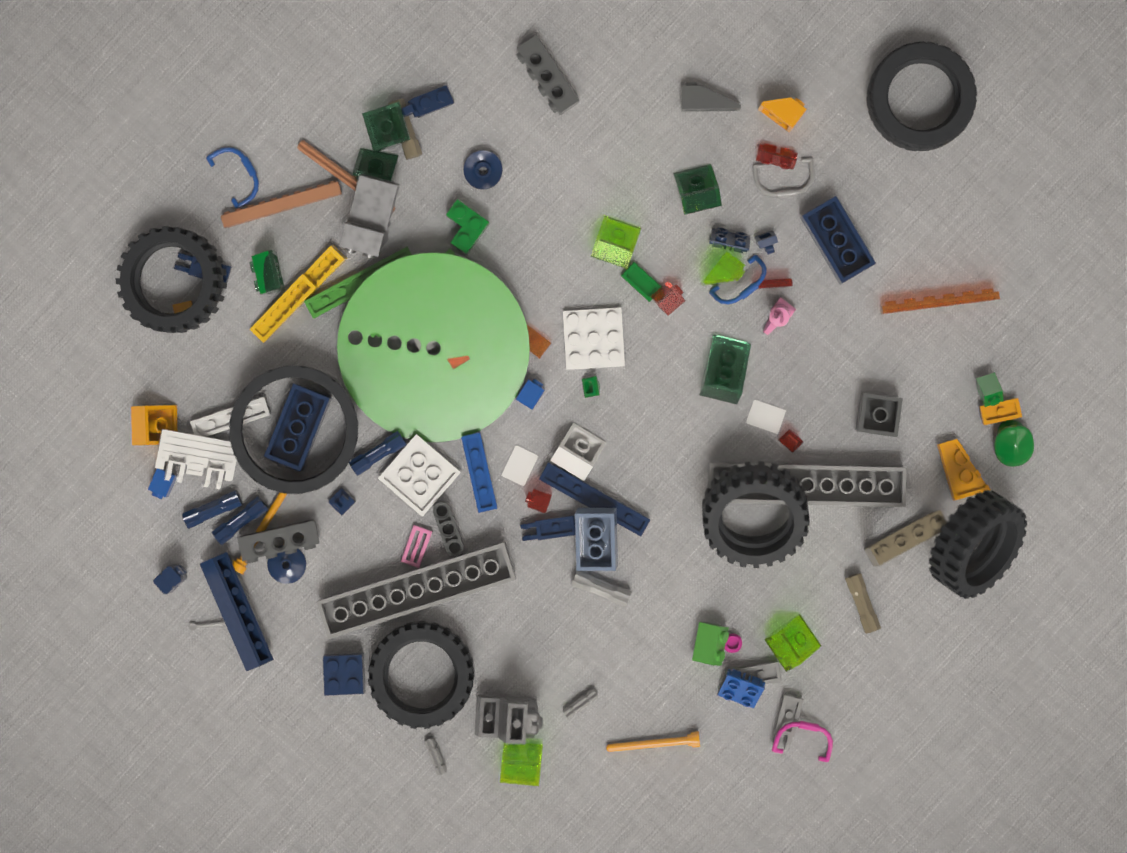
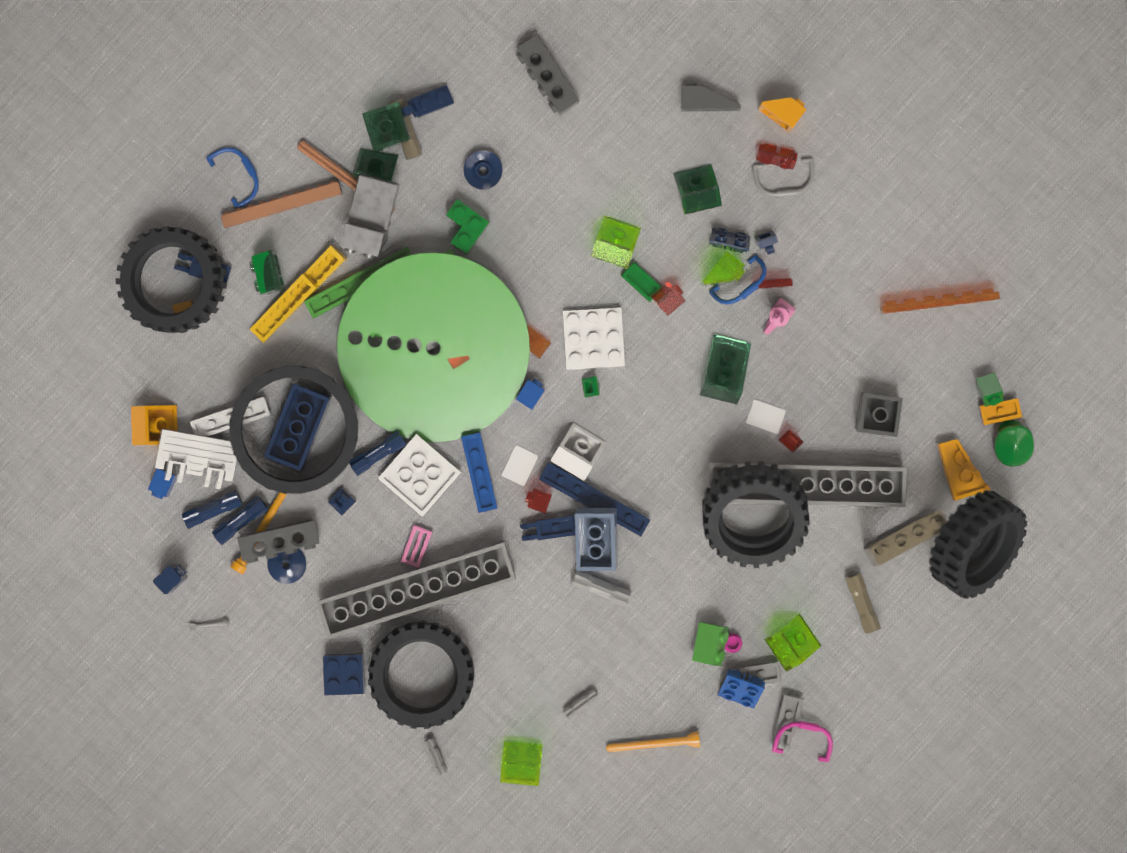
(236, 611): dark blue brick -> none
(455, 536): dark grey beam -> none
(507, 718): flat silver brick -> none
(837, 240): dark blue brick -> none
(952, 66): black tyre -> none

